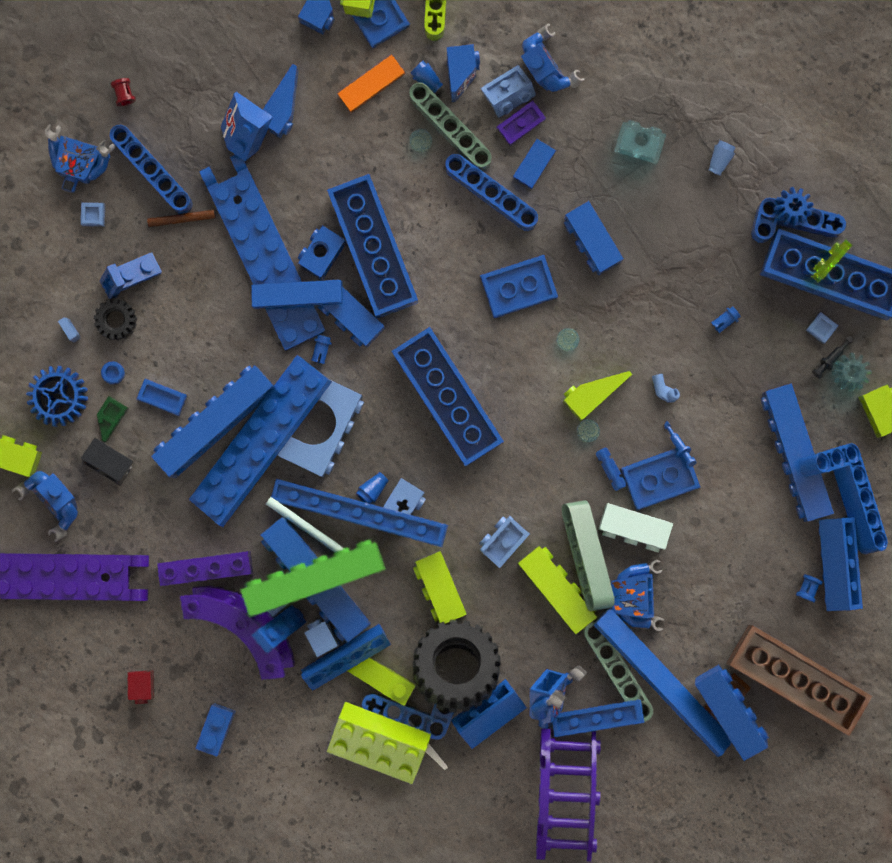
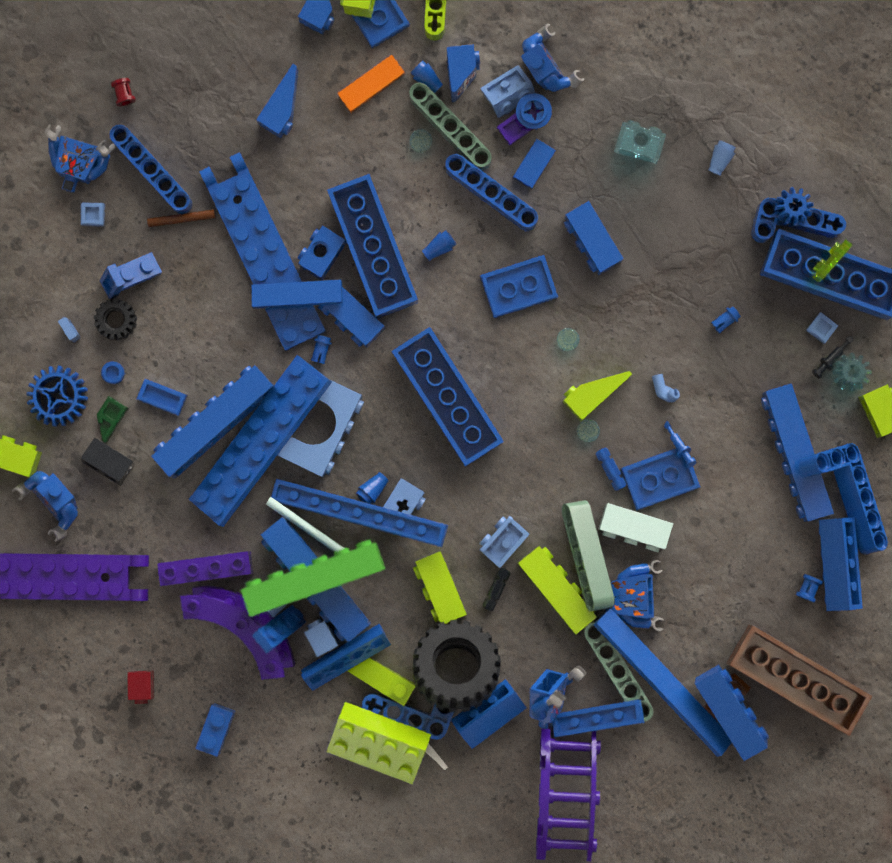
(244, 127): blue slope -> none
(439, 245): none -> blue cone
(496, 589): none -> black axle
(540, 103): none -> blue gear

